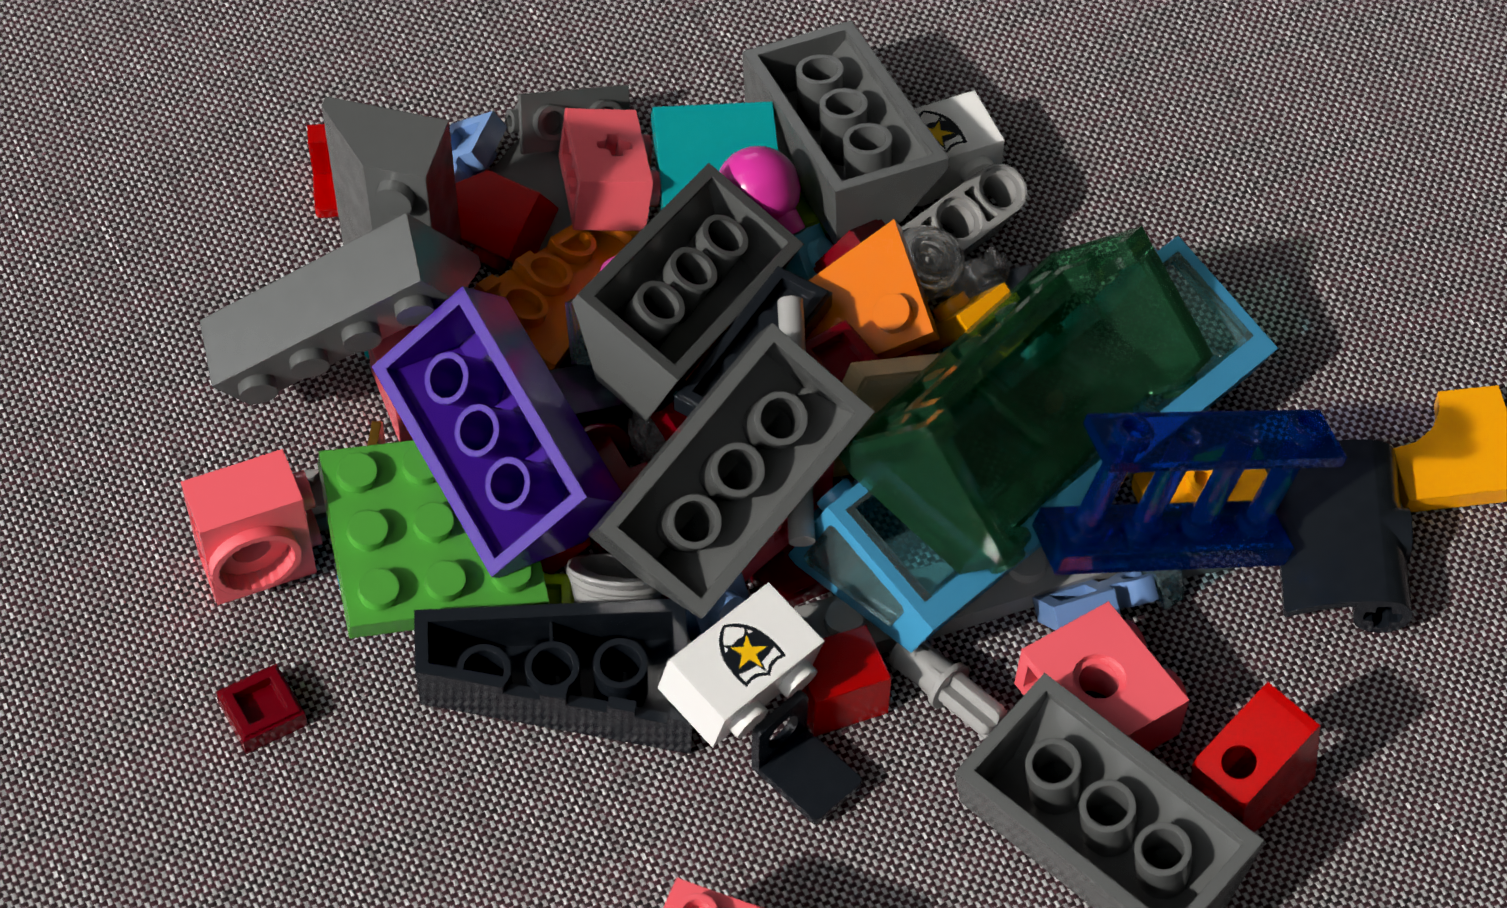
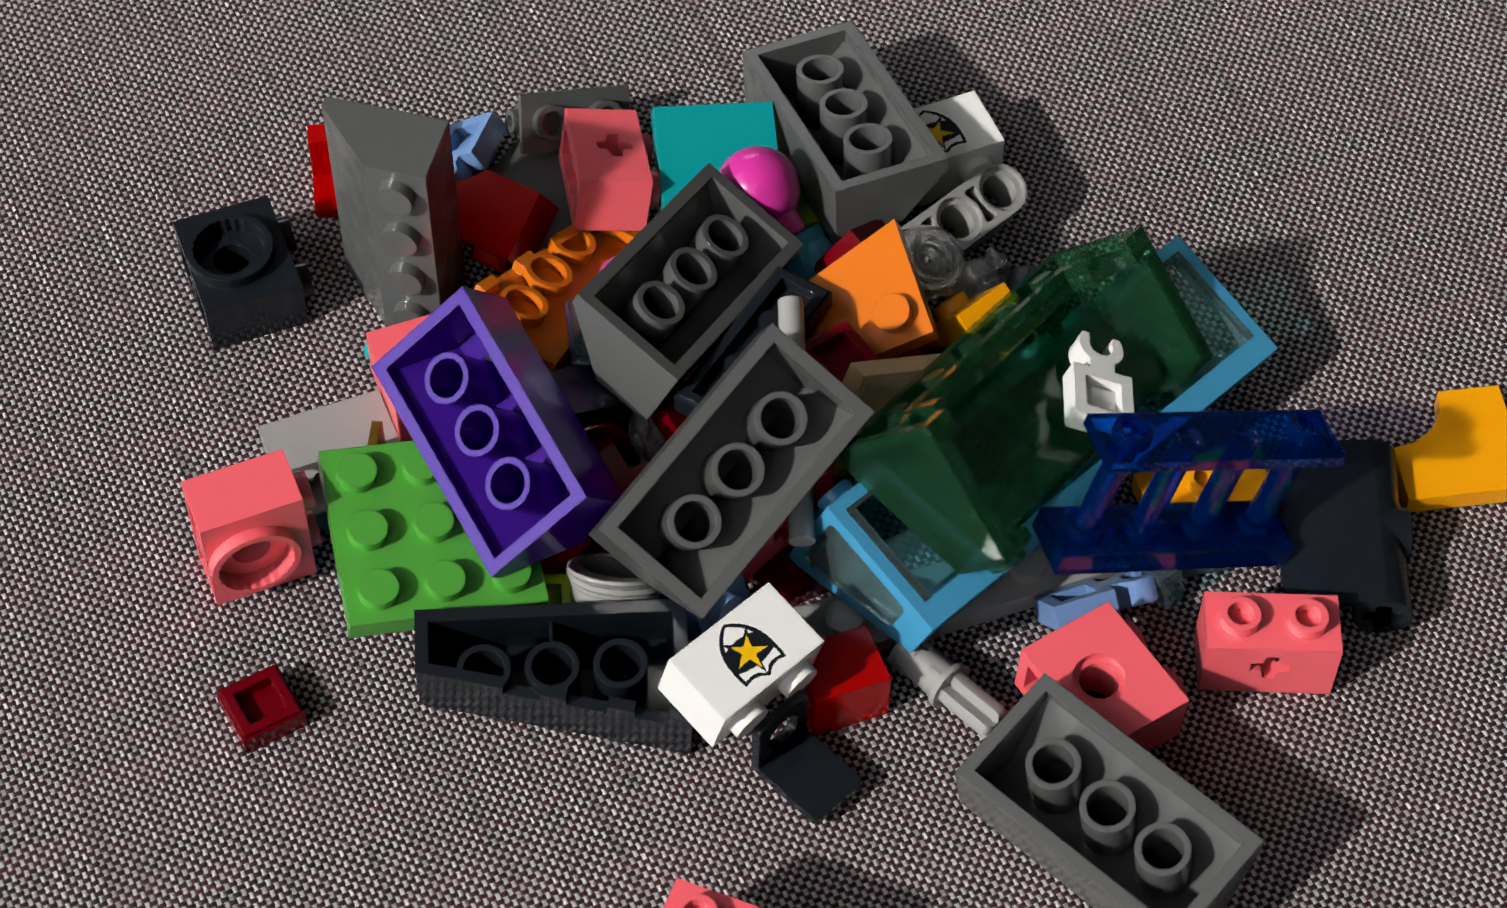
(244, 271): none -> black brick
(327, 428): none -> light grey tile
(333, 308): slope -> none
(1092, 383): none -> white plate
(1259, 758): red torso -> none
(1268, 642): none -> coral brick

